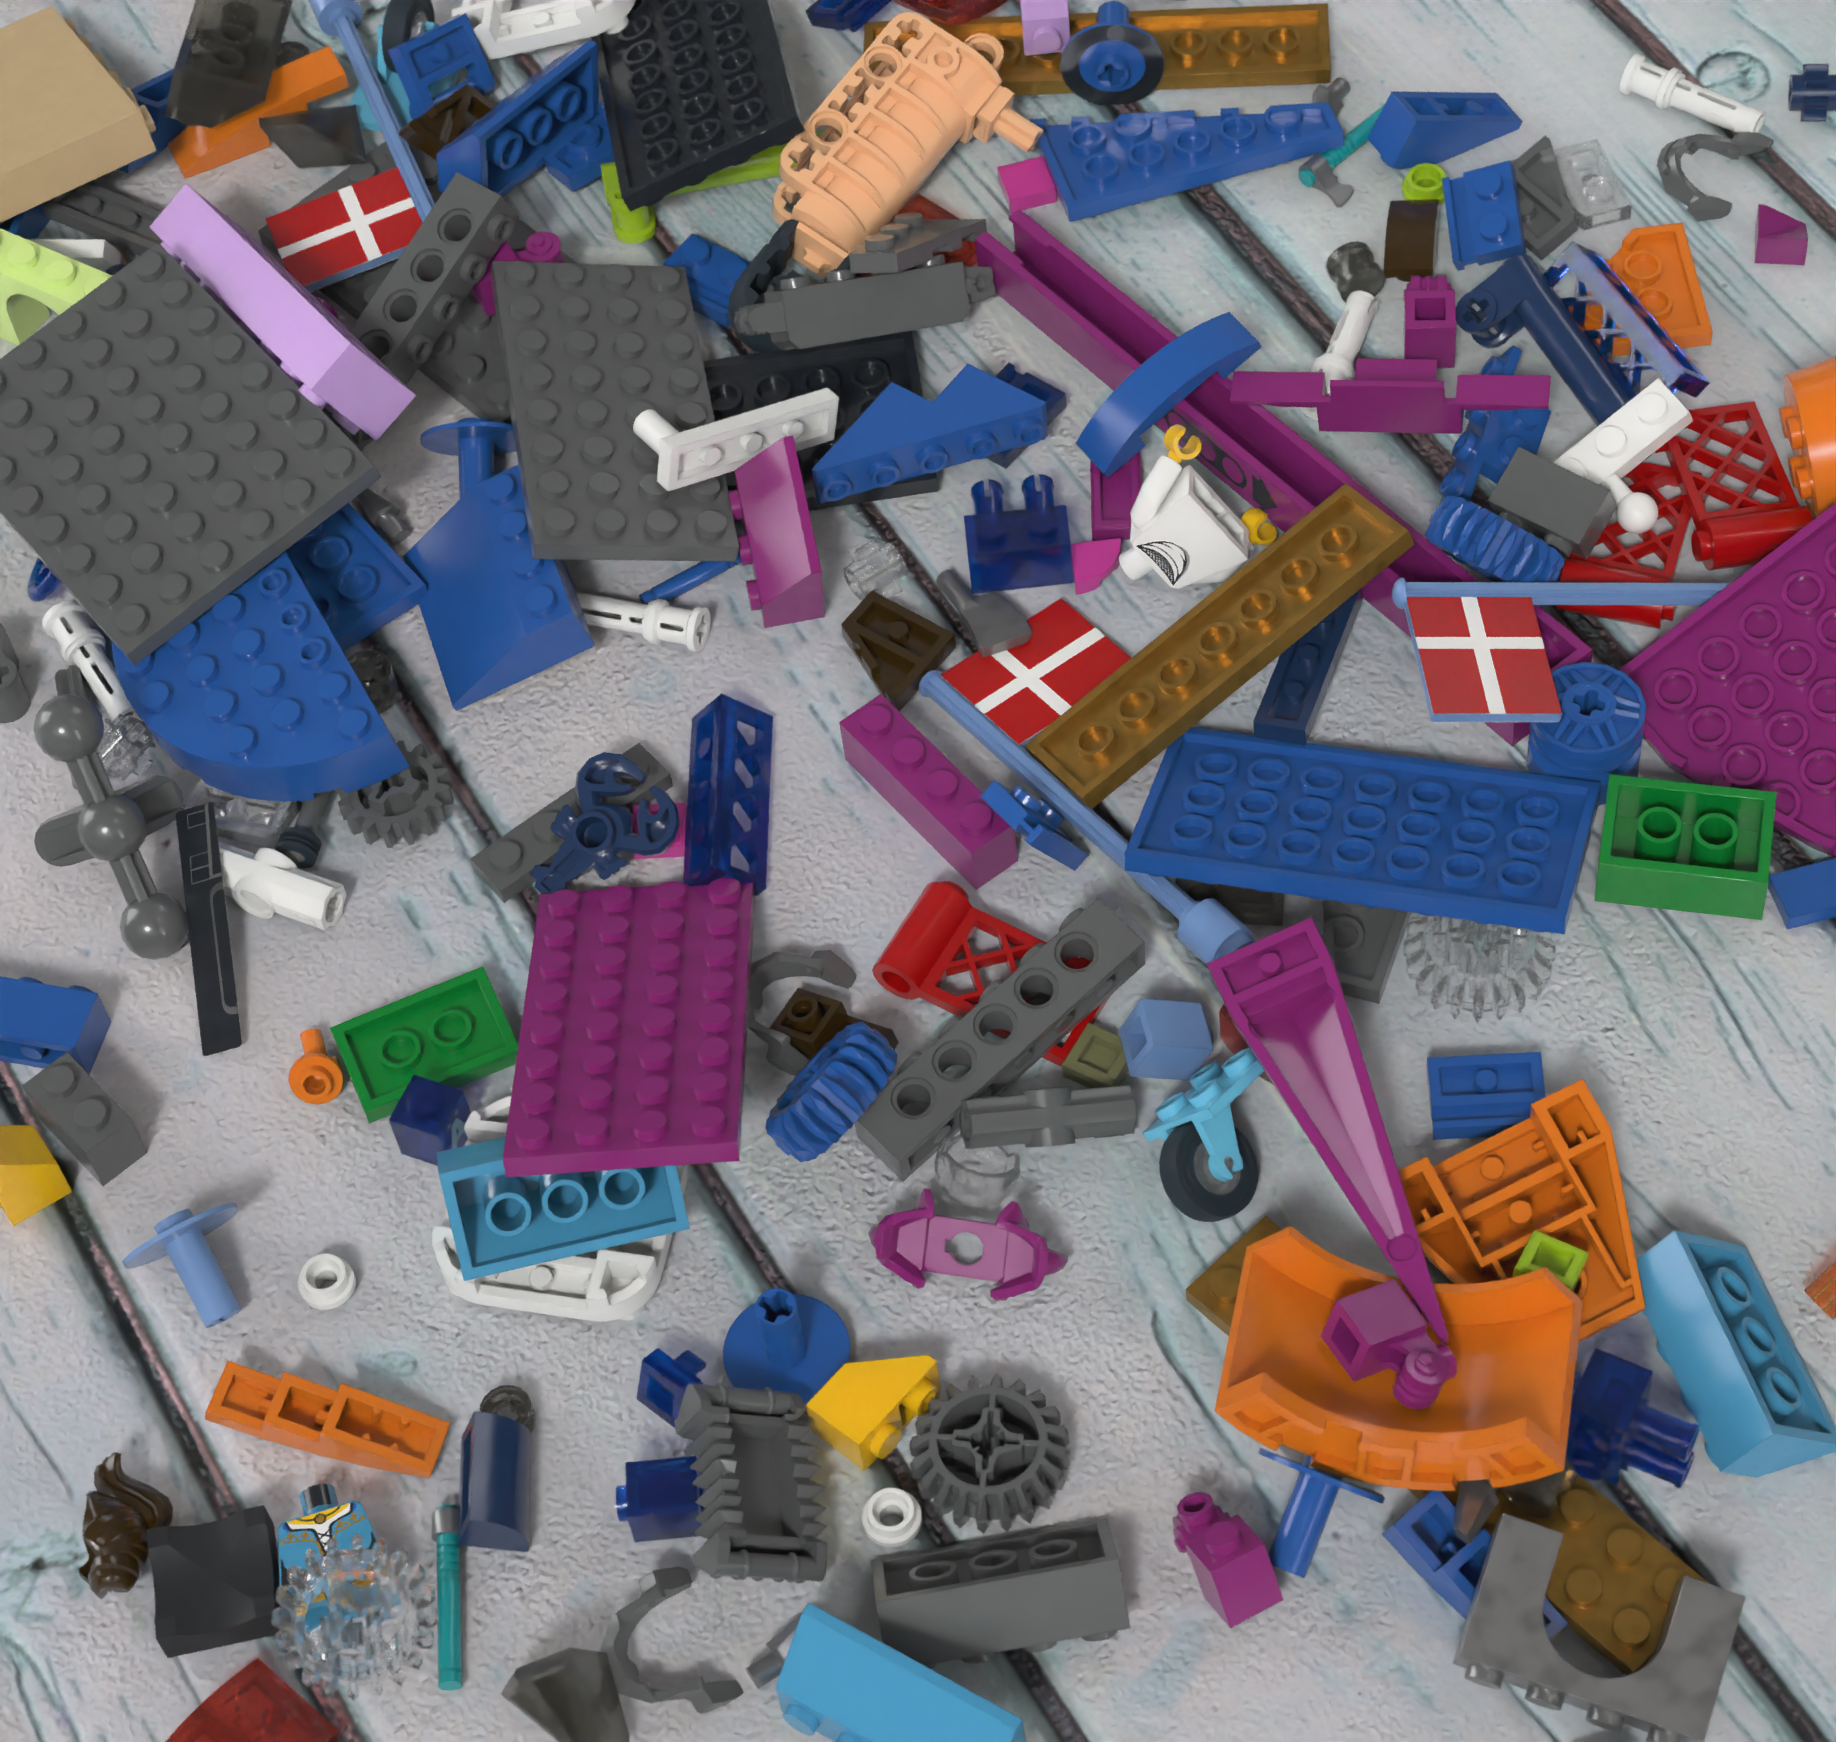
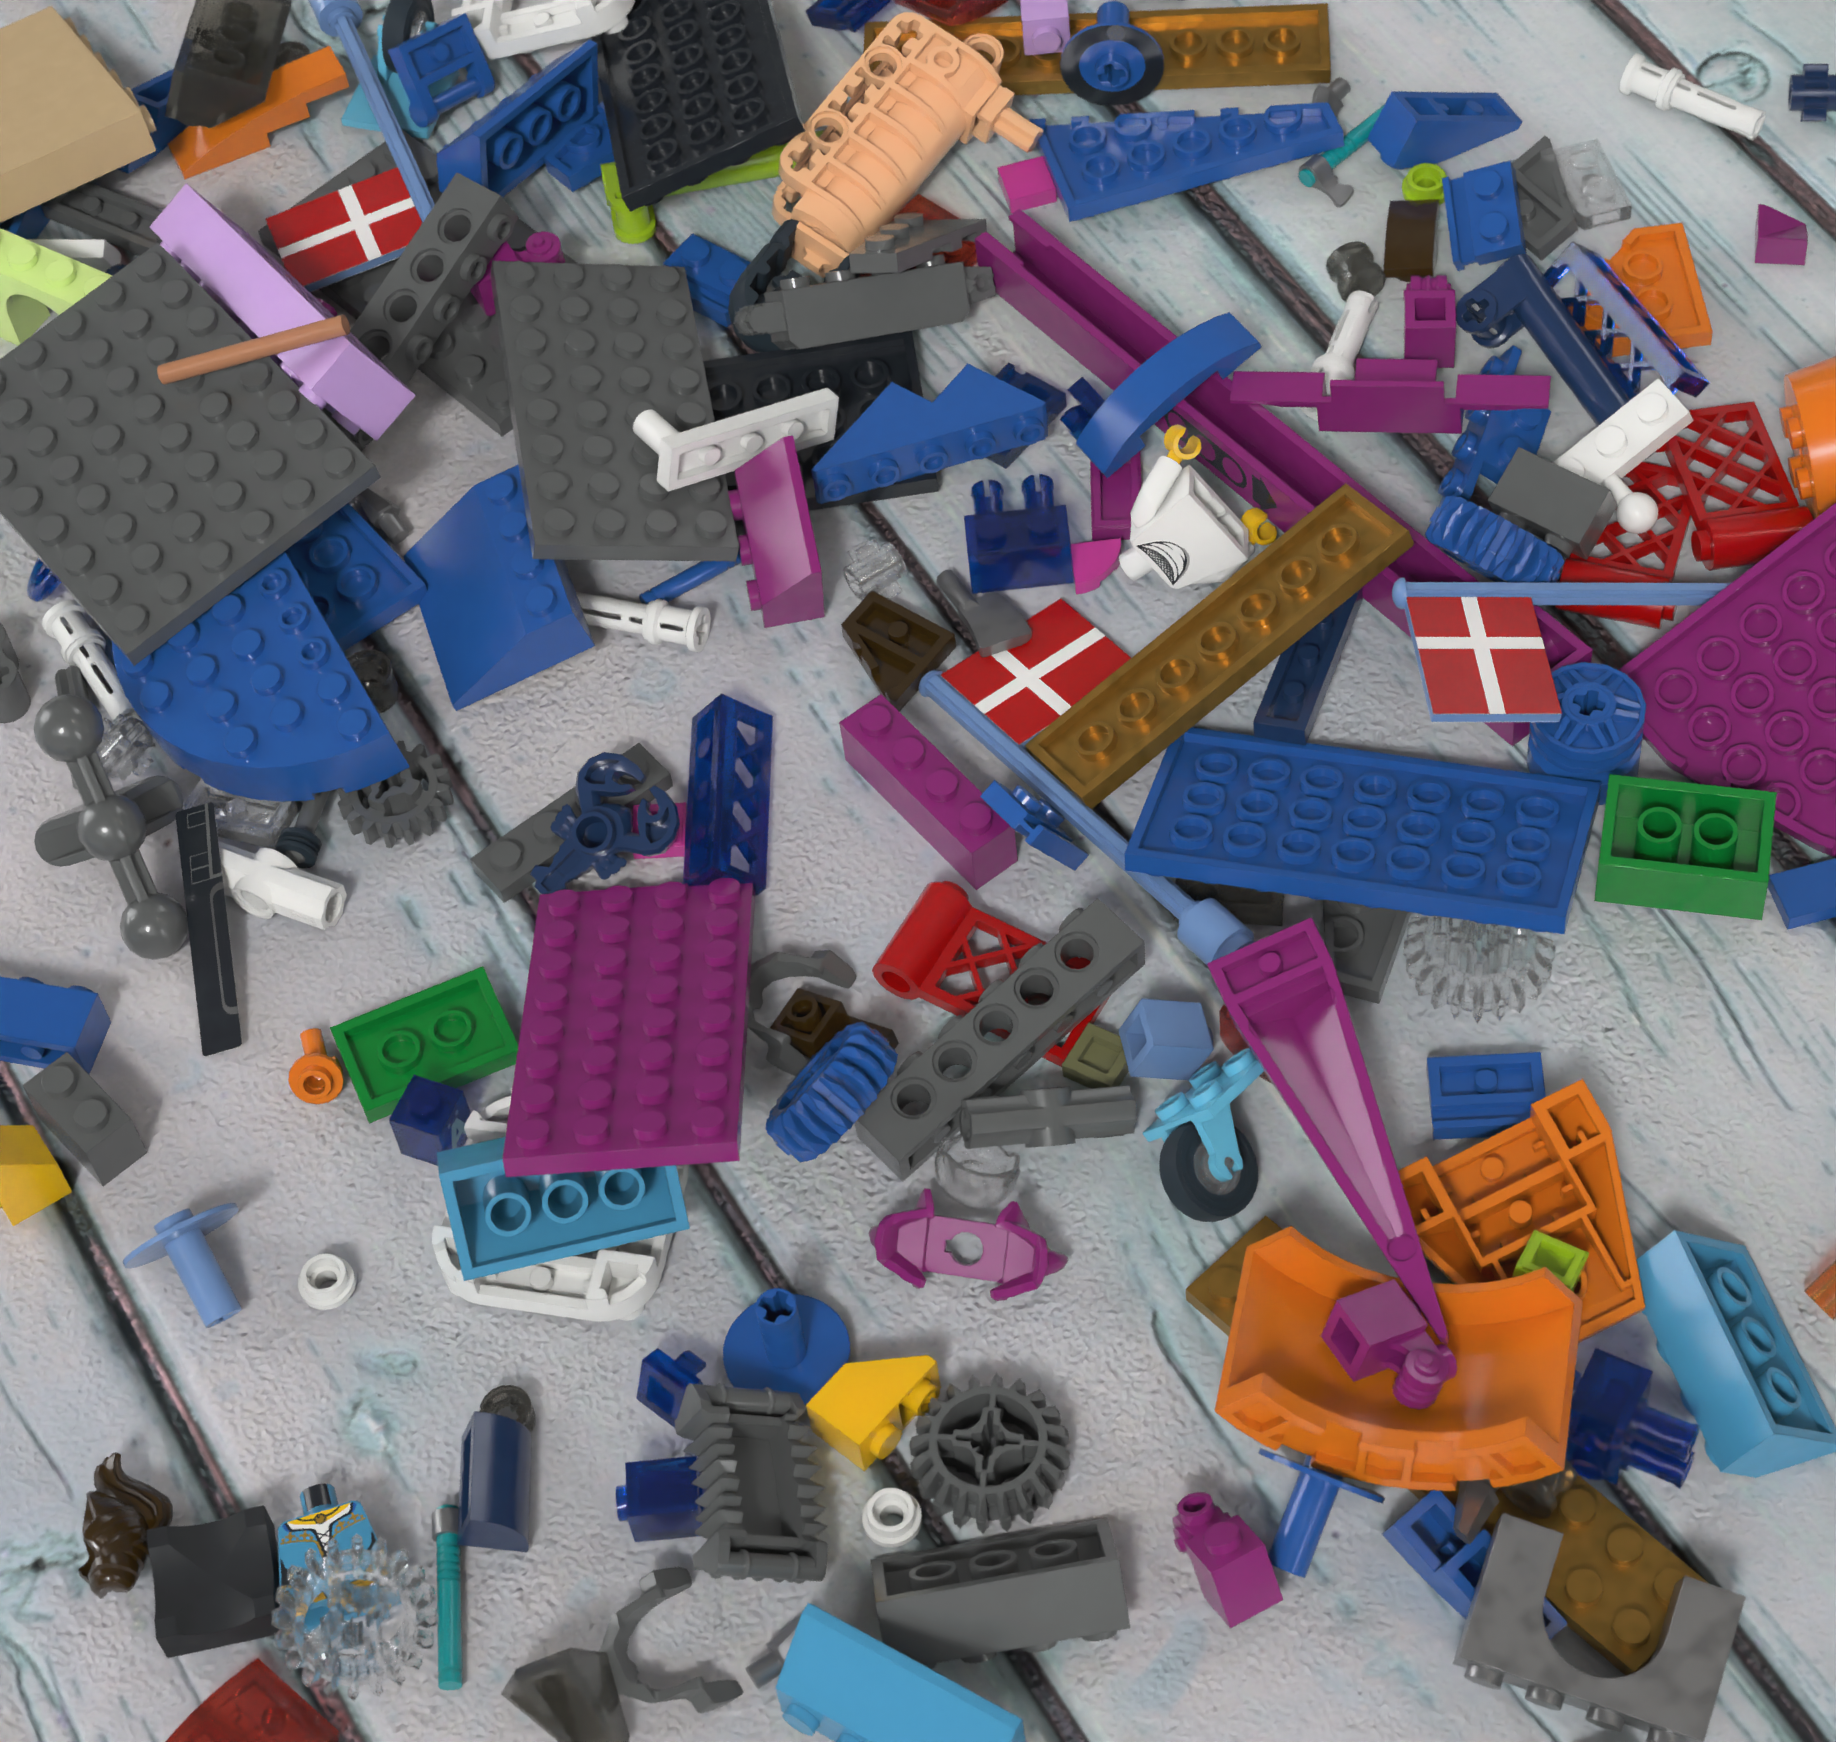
(253, 349): none -> nougat bar
(318, 136): clear smoke slope -> none
(328, 1422): orange slope -> none
(446, 120): dark brown wing -> none
(475, 444): blue piece -> none
(1088, 403): none -> clear blue tile
(1677, 184): dark grey helmet -> none

